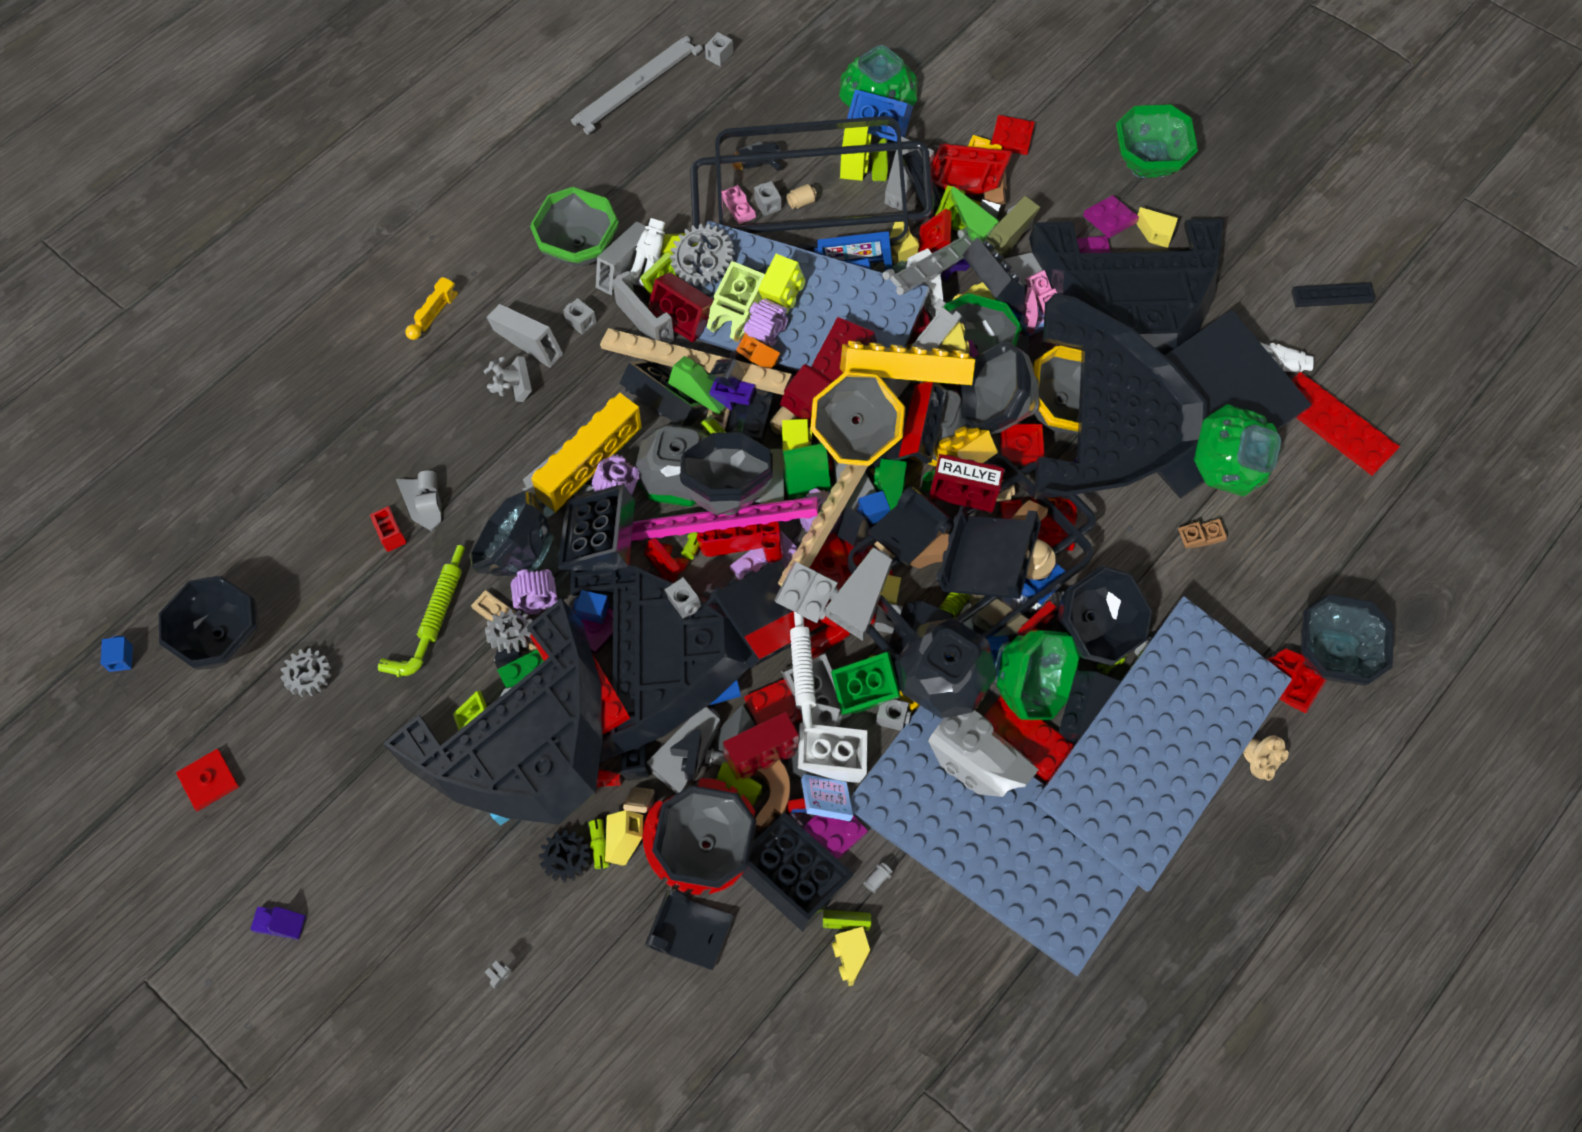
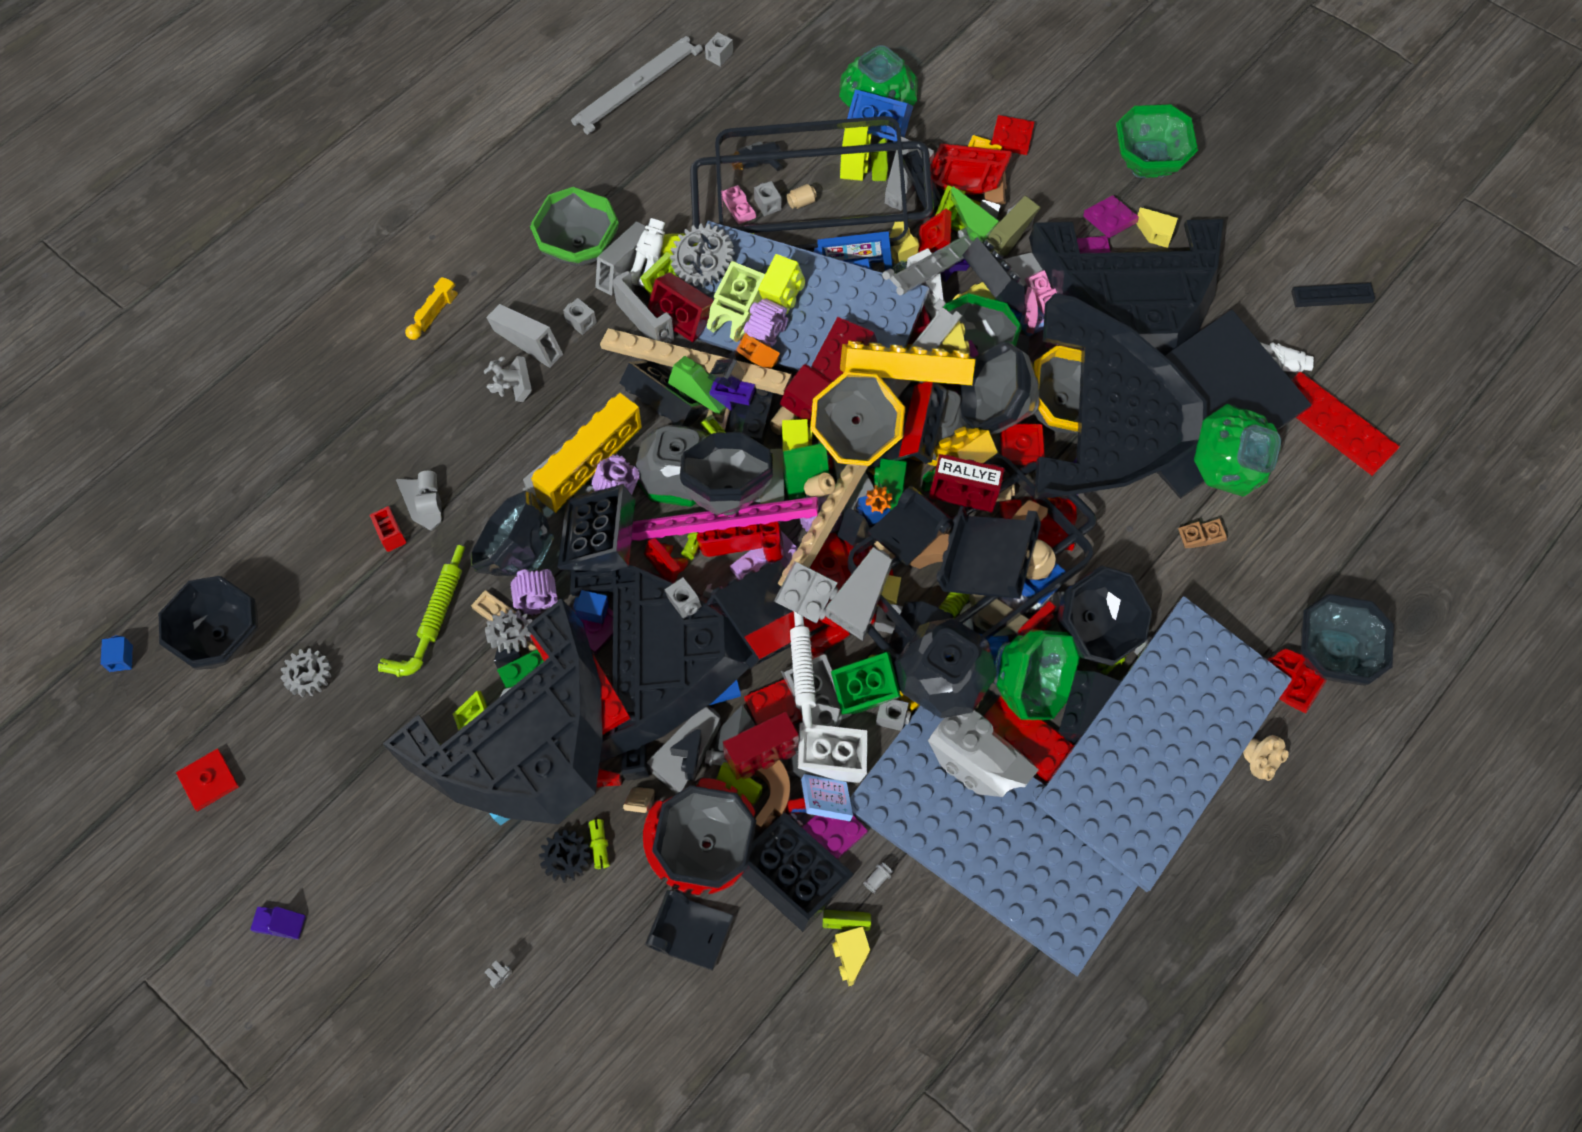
(623, 835): light yellow slope -> none
(819, 485): none -> tan brick
(882, 495): none -> orange gear

